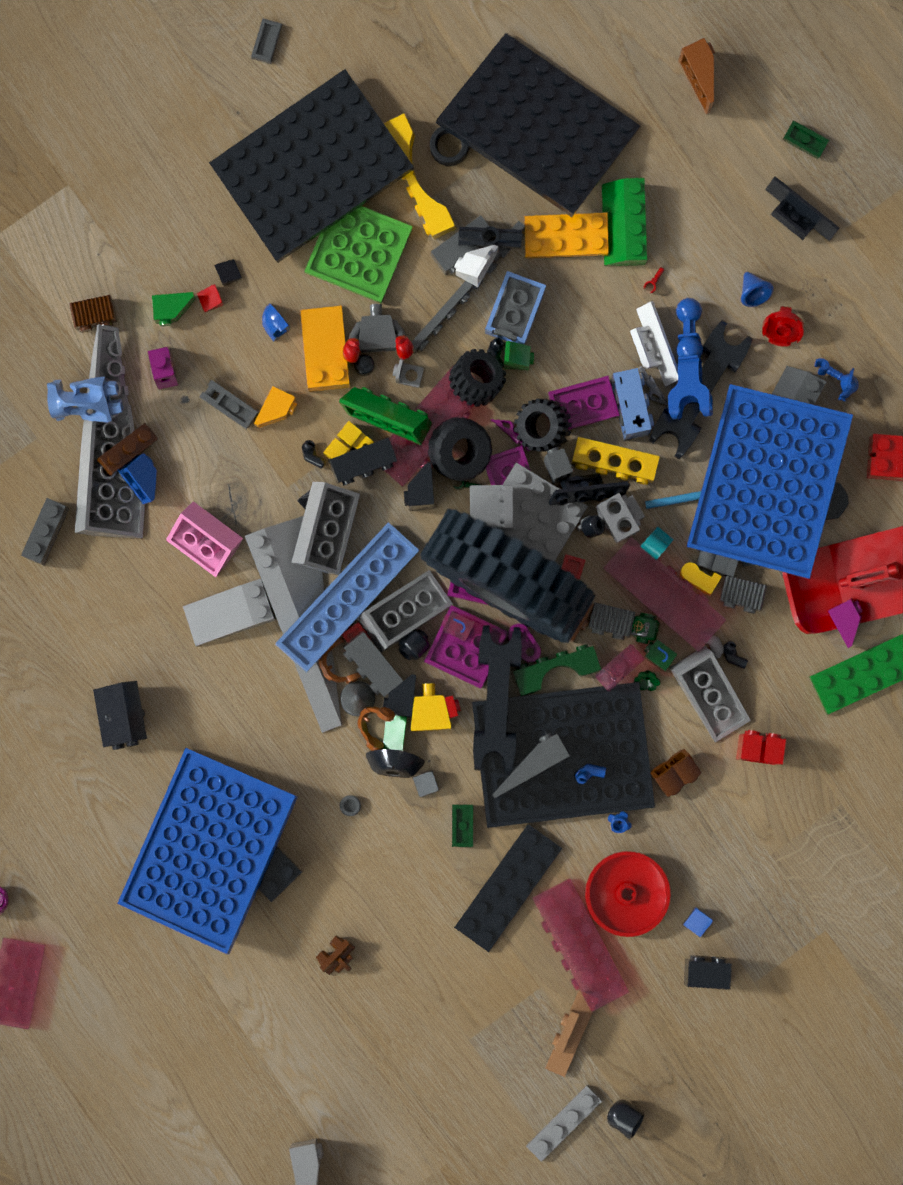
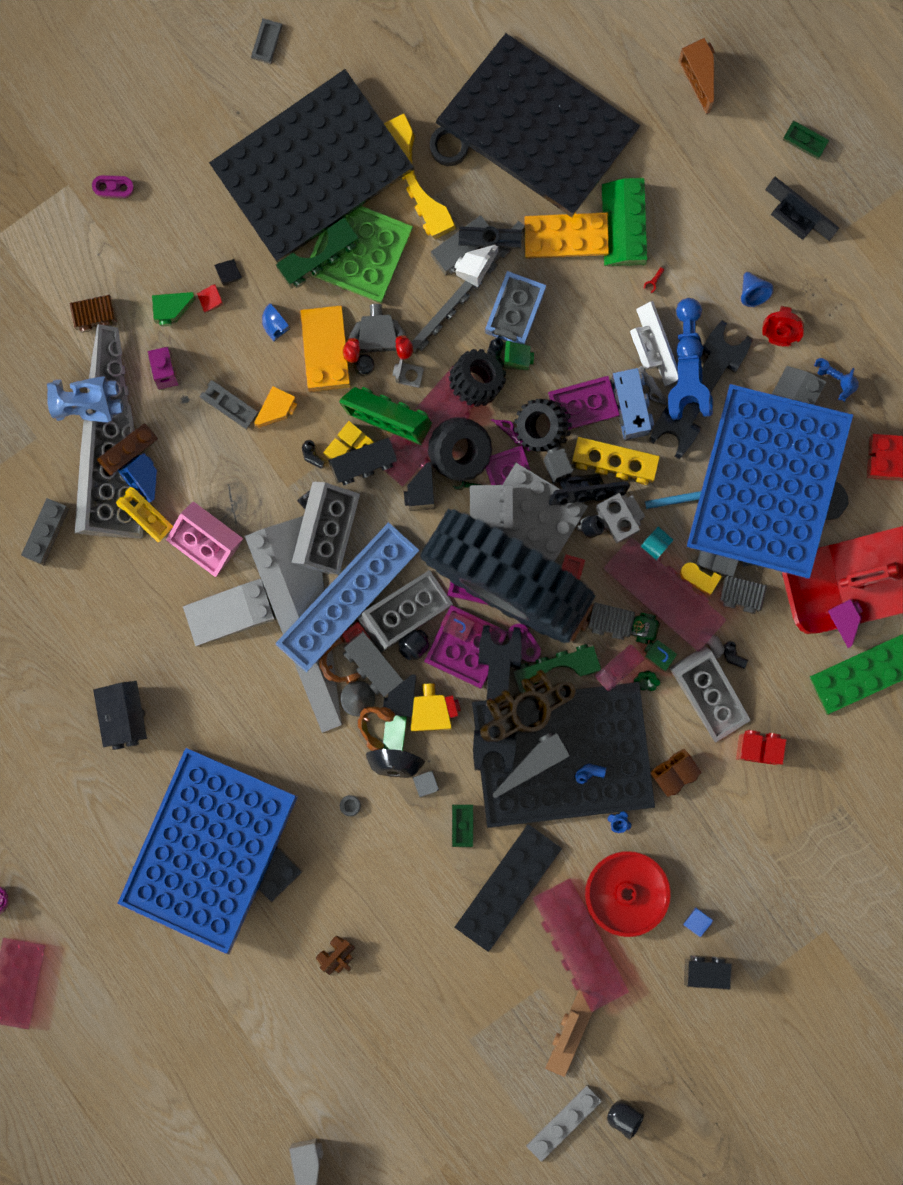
(113, 186): none -> magenta plate
(144, 514): none -> yellow plate
(297, 269): none -> dark green arch
(505, 716): none -> dark brown piece

